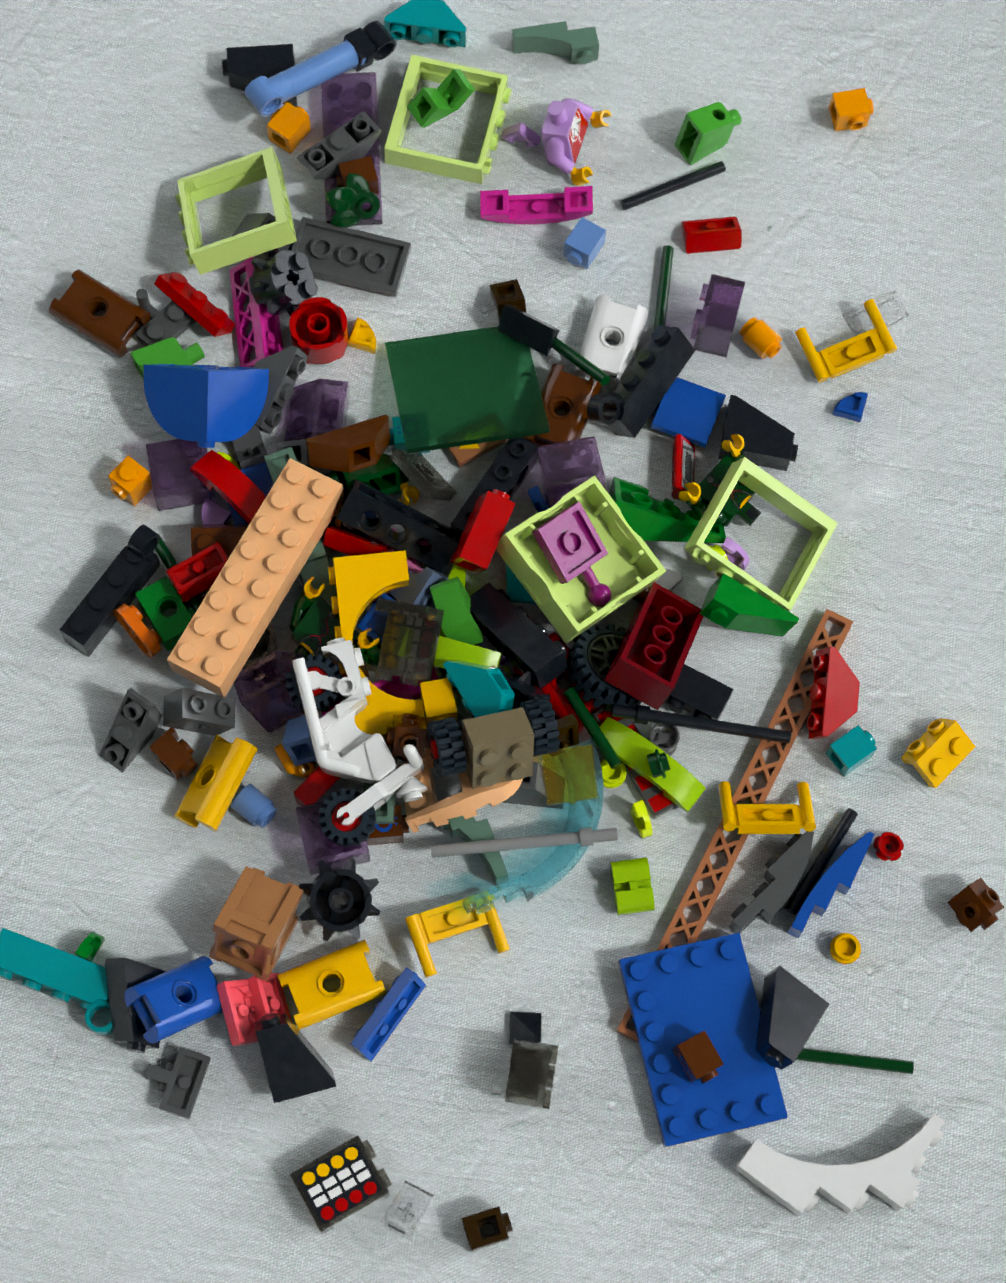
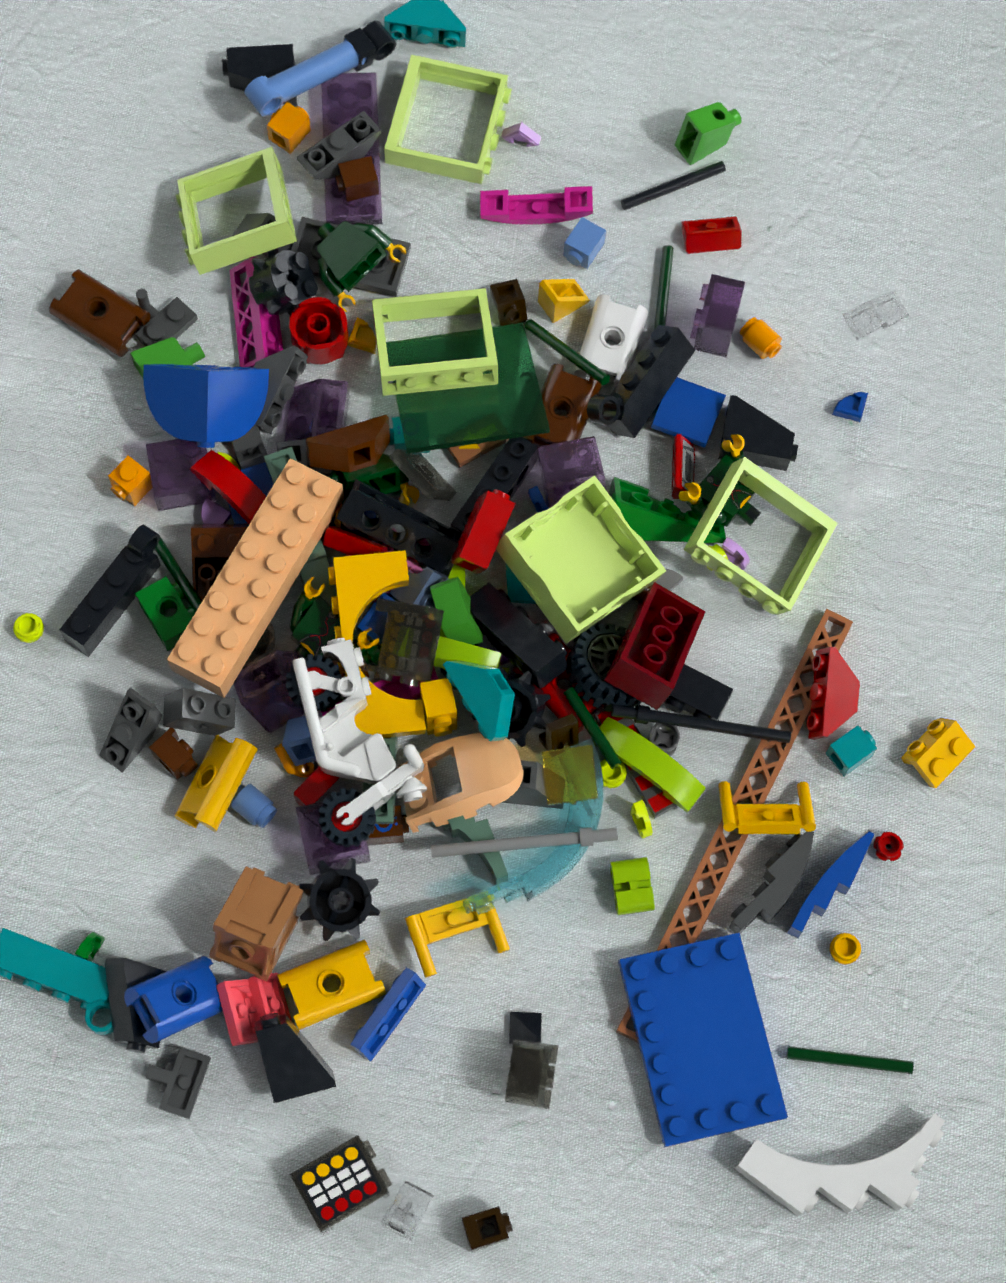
(28, 628): none -> neon yellow plate
(145, 638): orange plate -> none
(195, 303): red plate -> none
(198, 571): red slope -> none
(349, 199): dark green plate -> none
(350, 255): none -> dark green torso
(403, 729): reddish brown brick -> none
(439, 102): bright green slope -> none
(442, 374): none -> yellowish green window
(494, 745): brick -> none
(527, 329): black slope -> none
(555, 38): sand green slope -> none
(560, 297): none -> yellow slope
(564, 135): lavender torso -> none
(572, 547): magenta plate -> none
(658, 764): dark green plate -> none
(698, 1058): reddish brown brick -> none
(743, 609): green slope -> none
(786, 1017): black slope -> none
(821, 861): black bar -> none
(850, 109): light orange brick -> none
(851, 352): yellow plate -> none
(976, 905): reddish brown brick -> none

